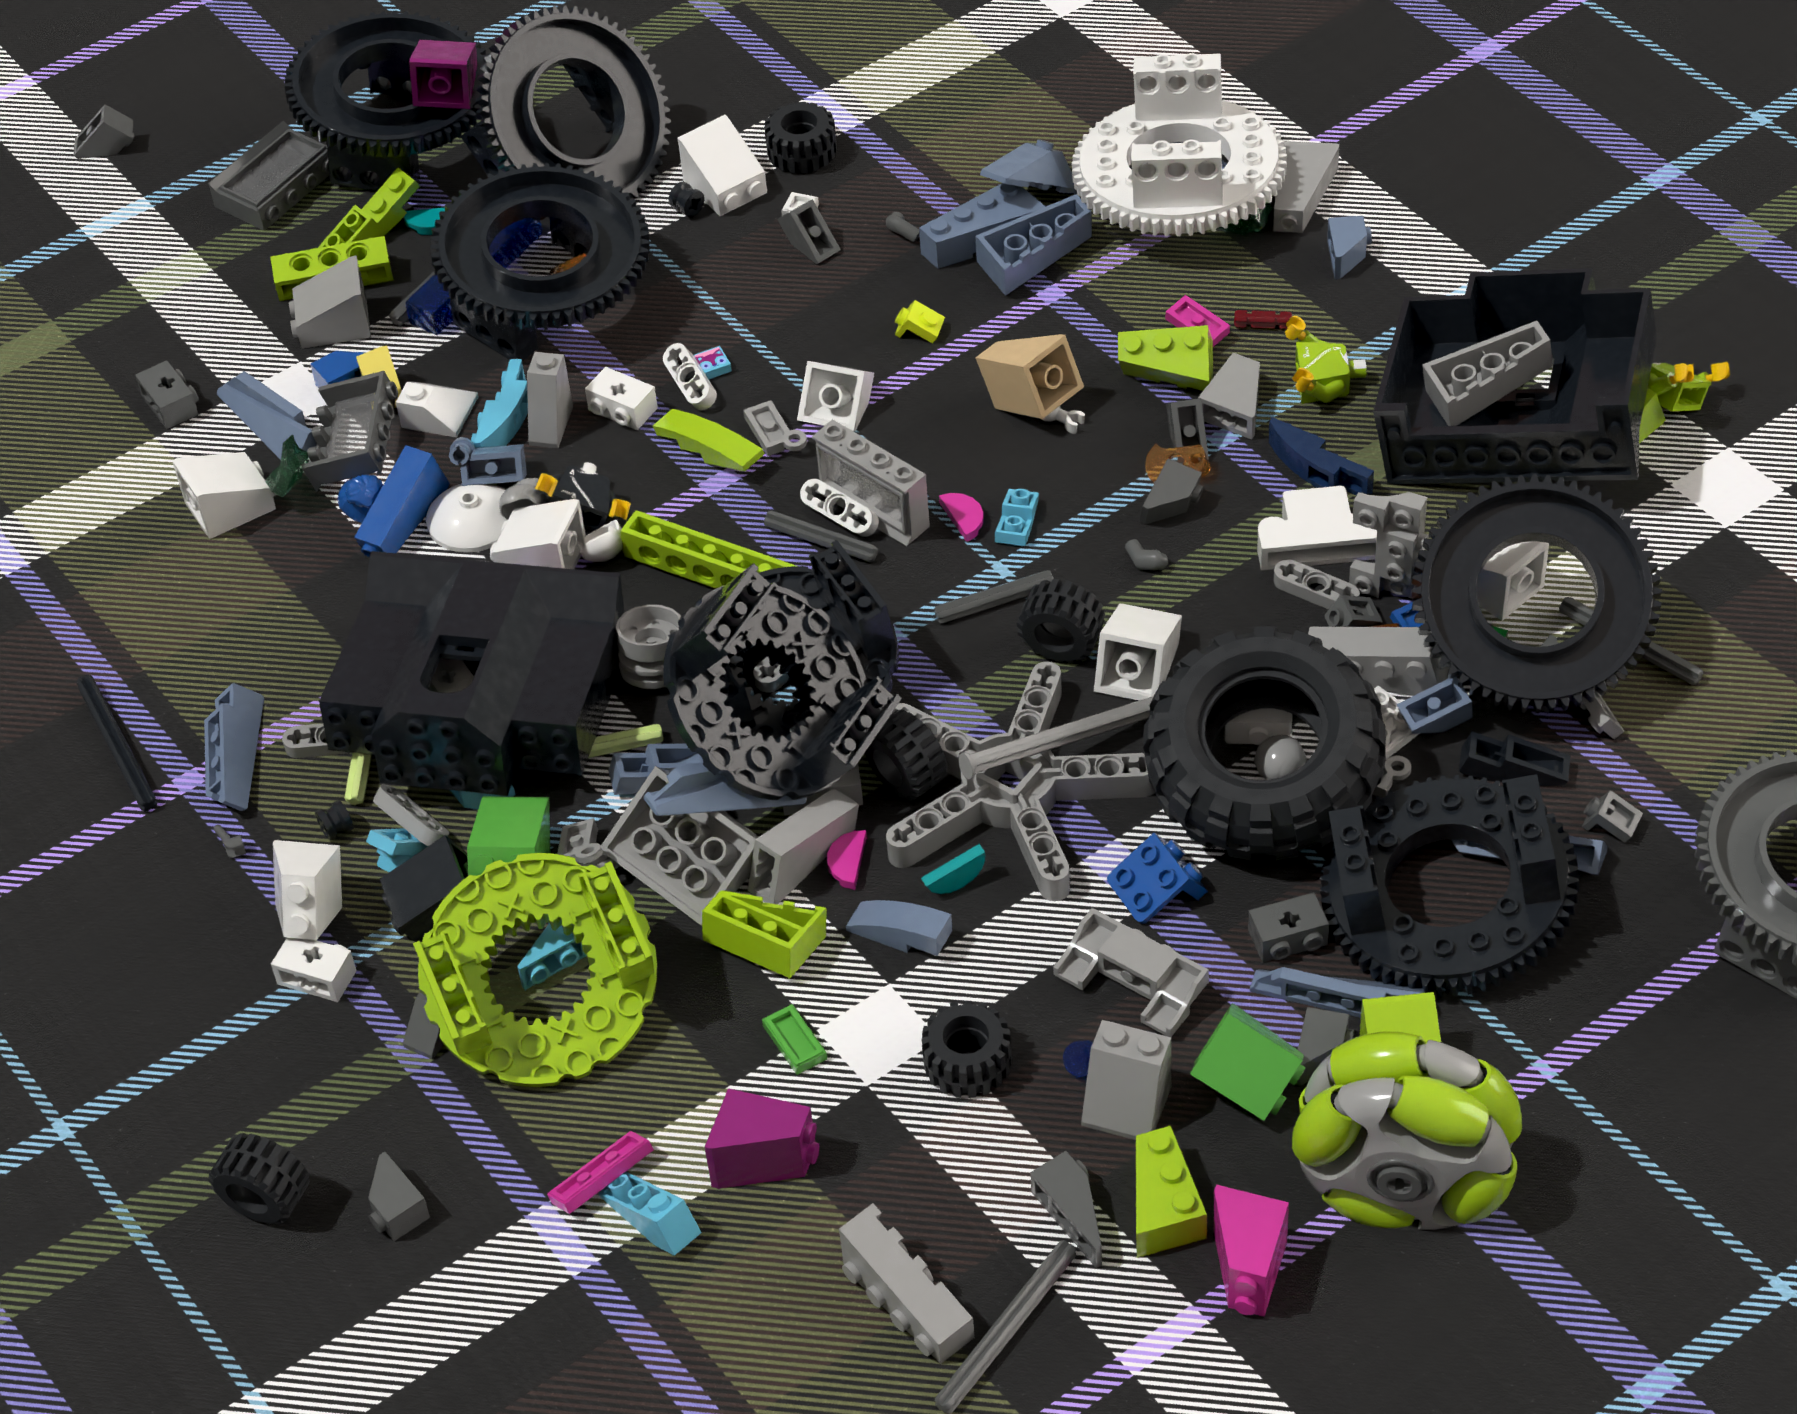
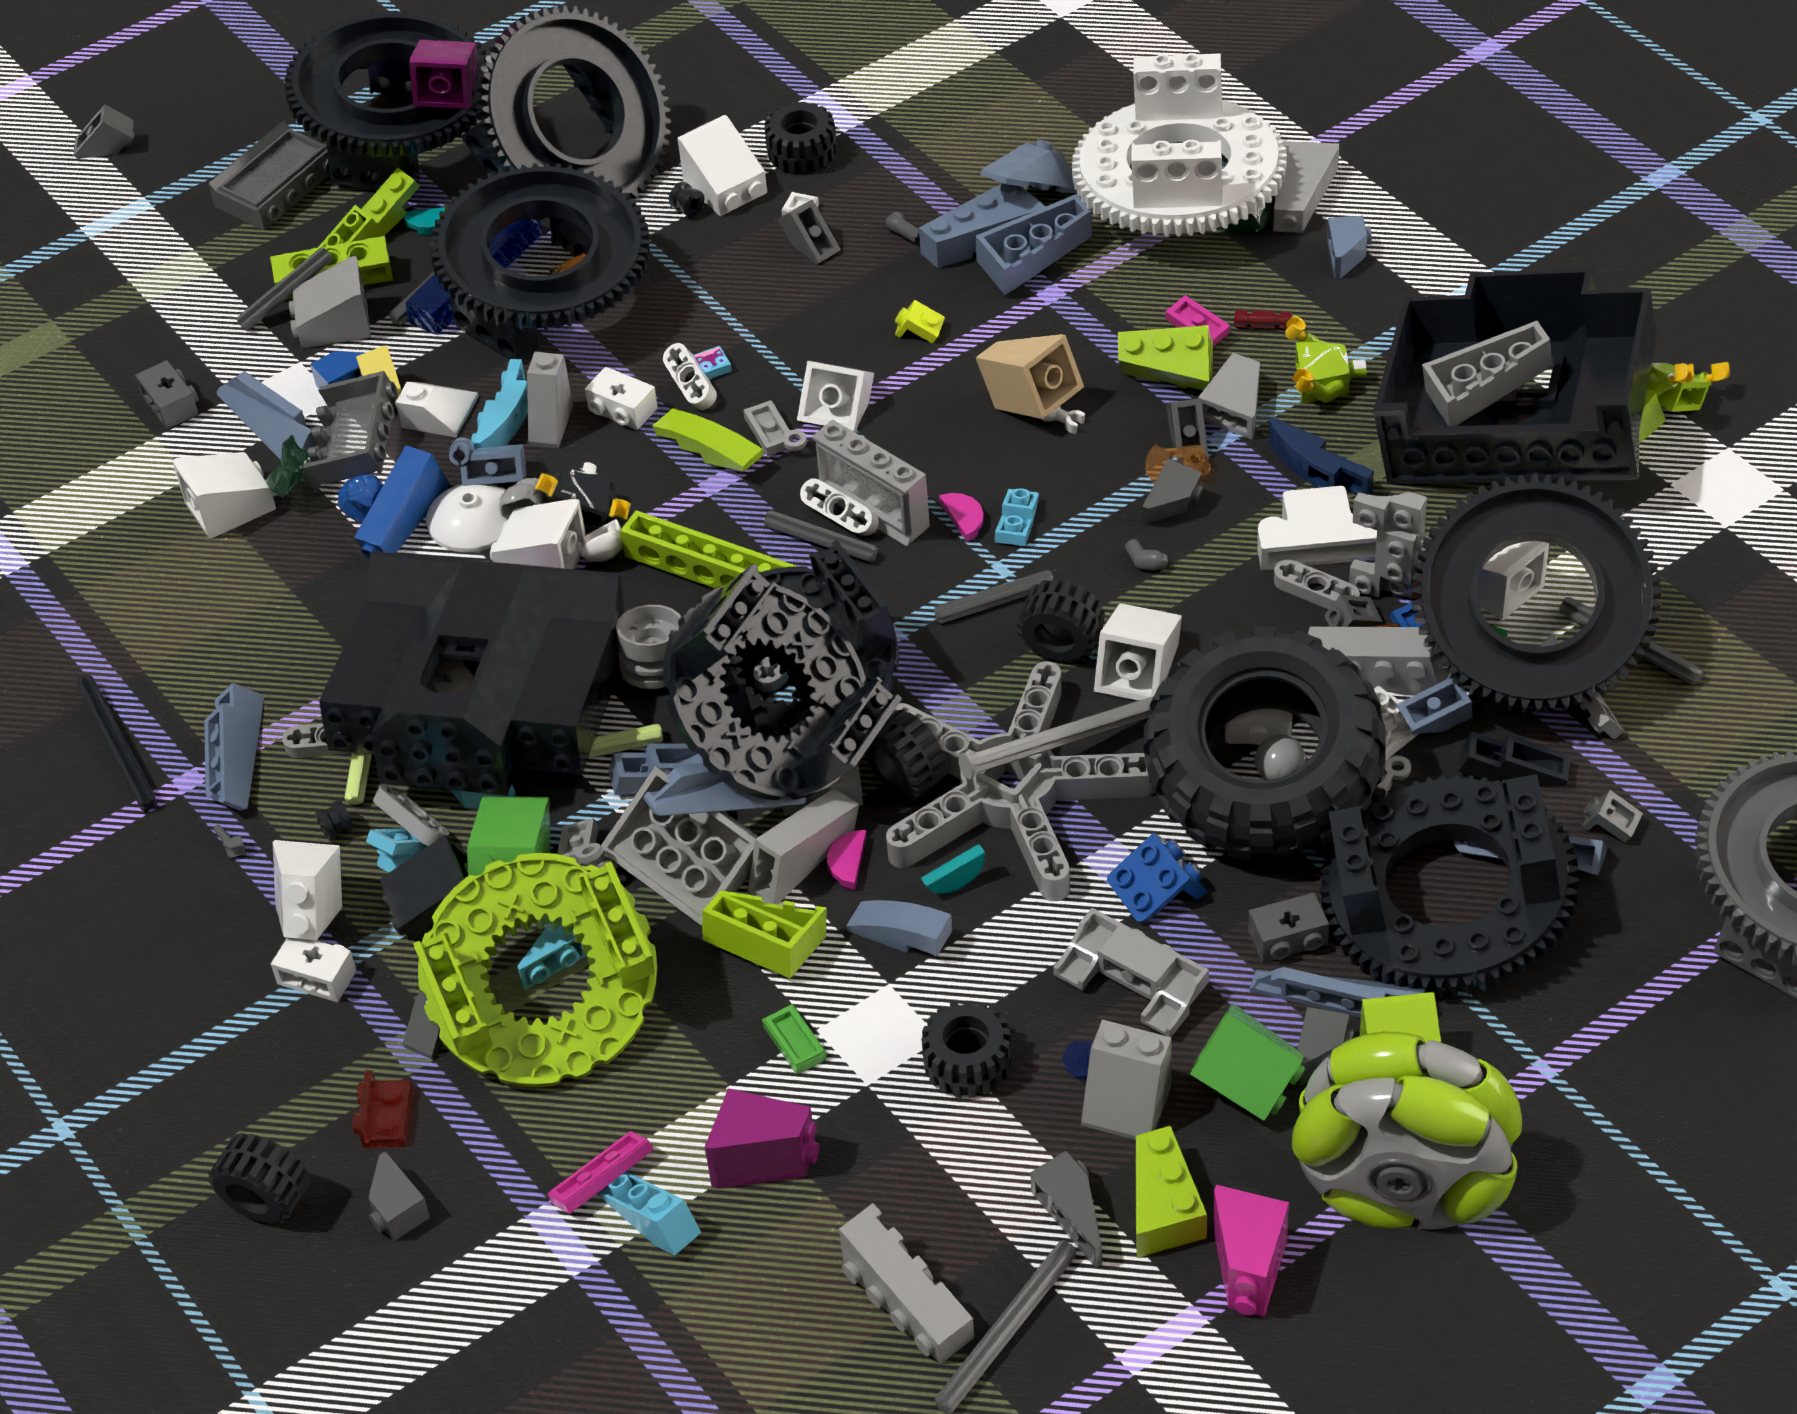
(284, 288): none -> dark grey axle
(382, 1112): none -> clear red bracket

